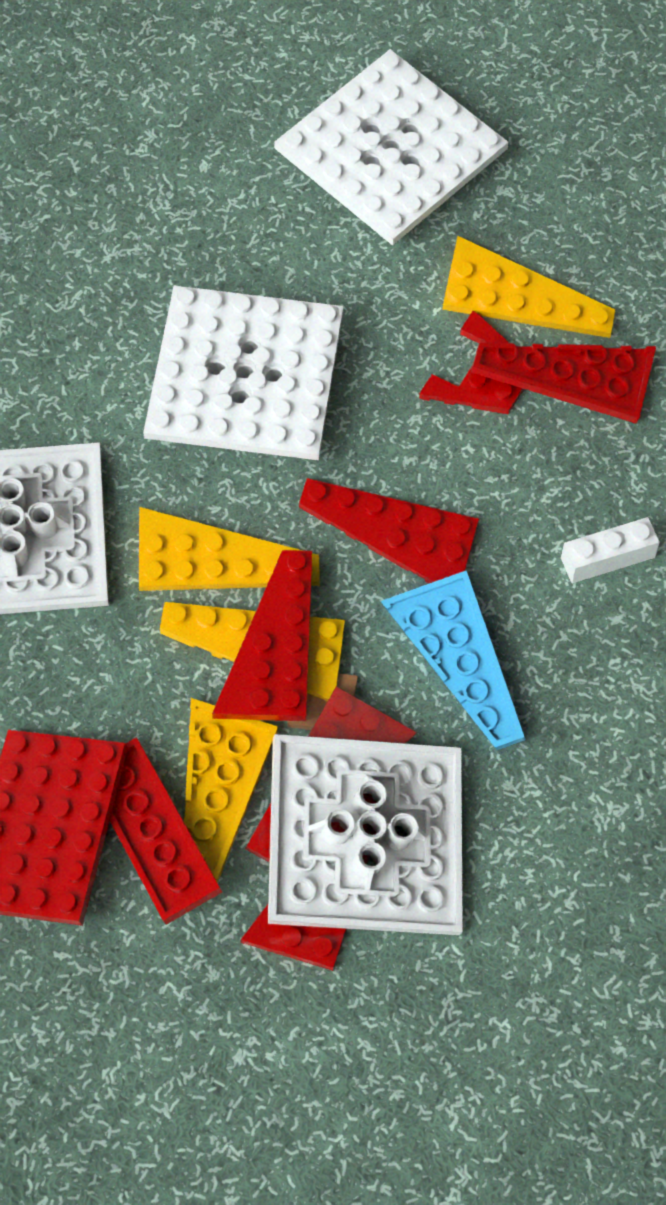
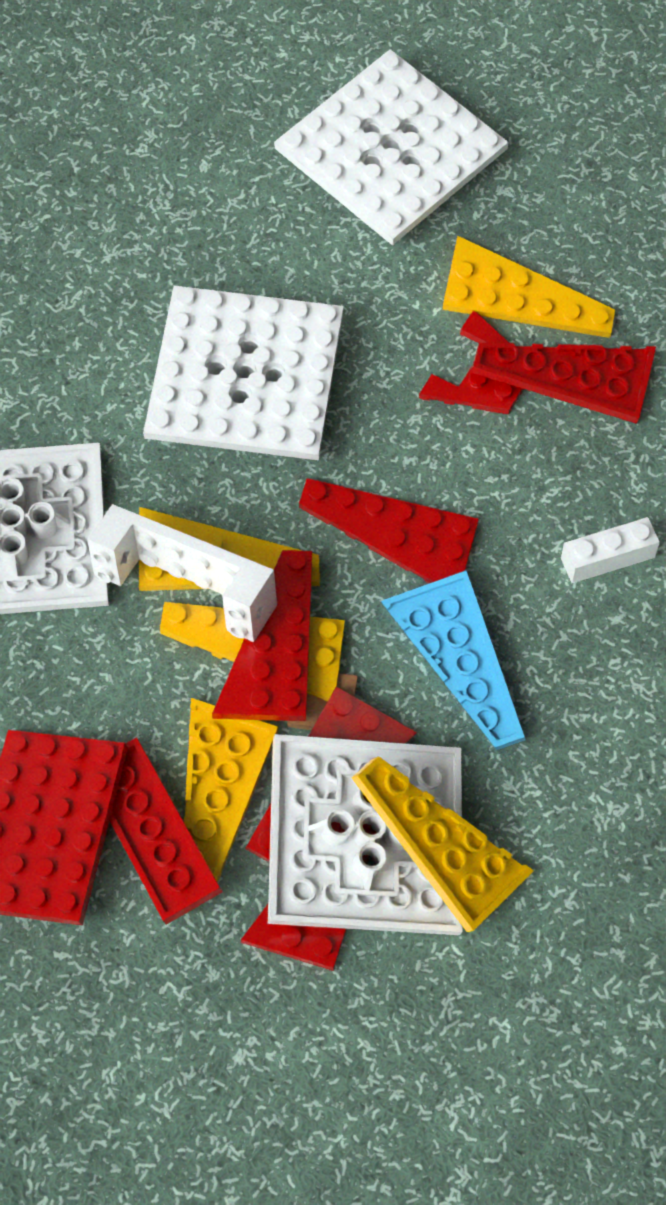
(245, 585): none -> white plate
(448, 850): none -> yellow wing

